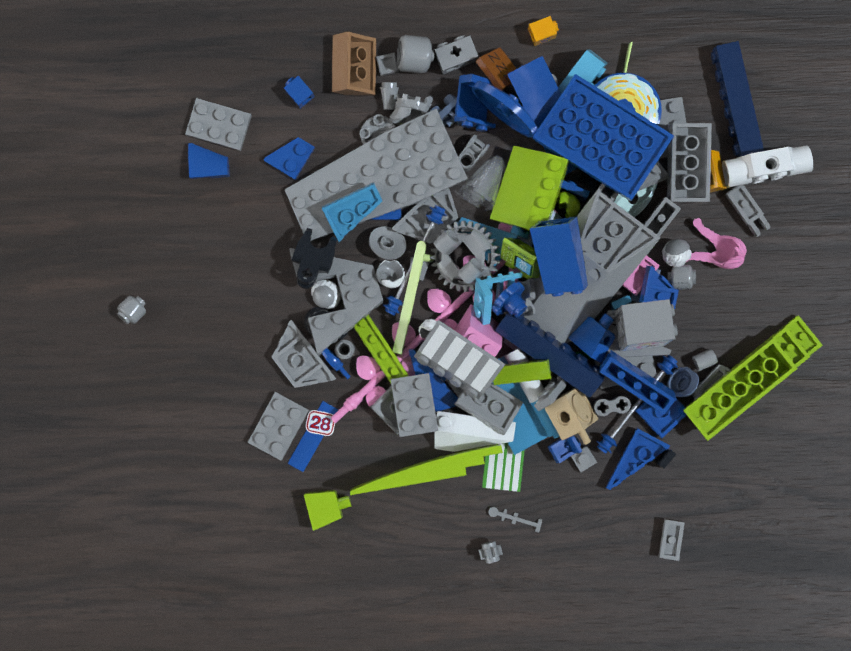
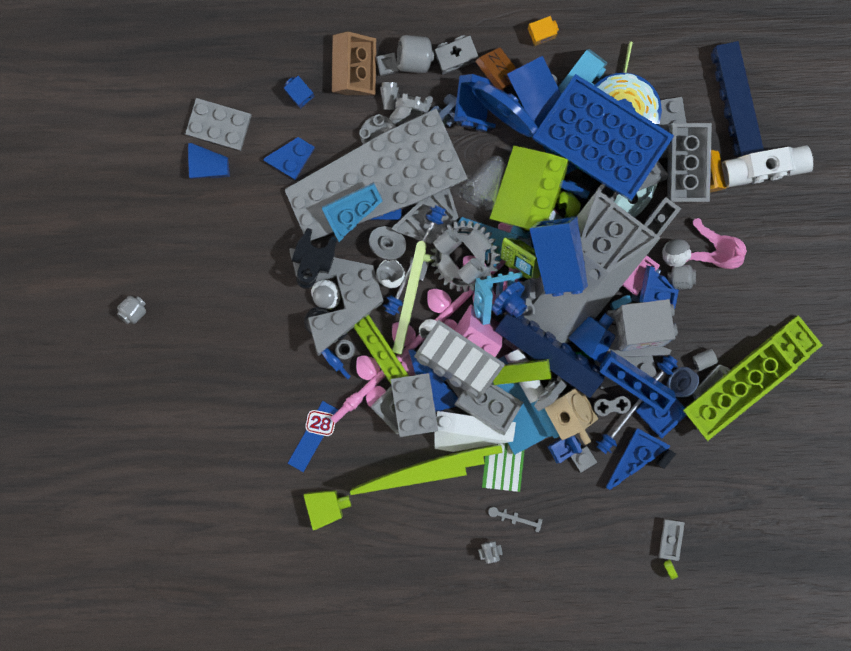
(278, 426): light grey plate -> none
(299, 359): light grey wing -> none
(474, 151): light grey piece -> none
(670, 569): none -> lime tile
(747, 208): light grey hinge -> none

